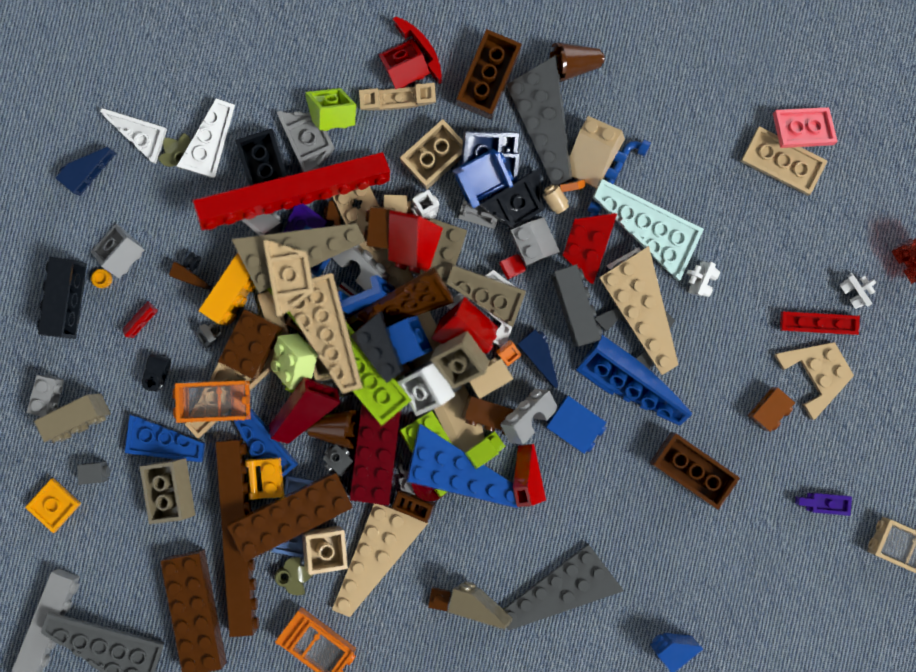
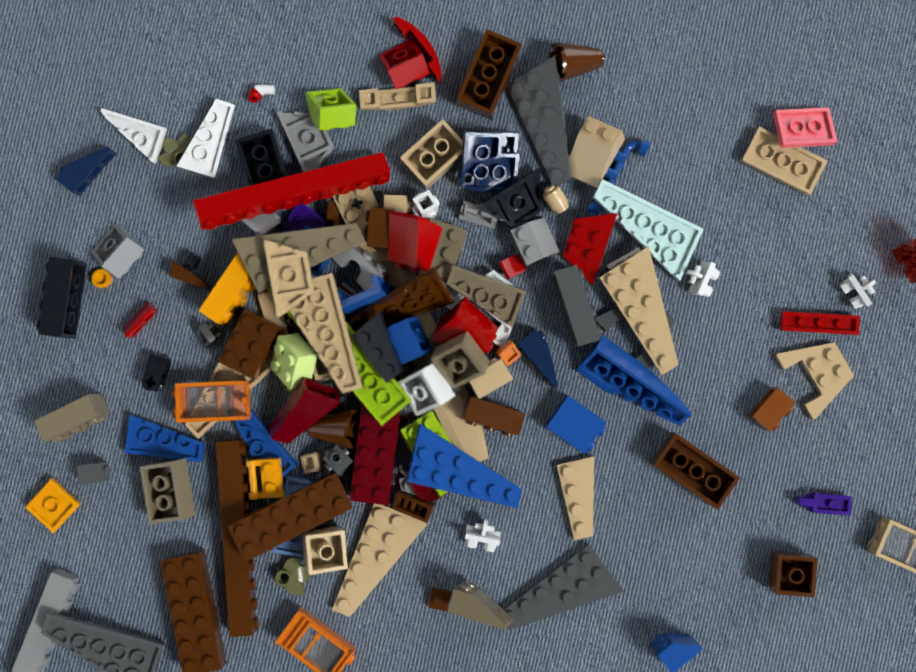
(45, 395): light grey brick -> none
(259, 91): none -> arm
(313, 462): none -> tan slope
(482, 533): none -> white hips
(483, 177): panel -> none
(485, 450): lime slope -> none
(519, 423): light grey arch -> none
(527, 478): red slope -> none
(575, 185): orange tile -> none
(578, 492): none -> tan wing
(793, 574): none -> reddish brown brick

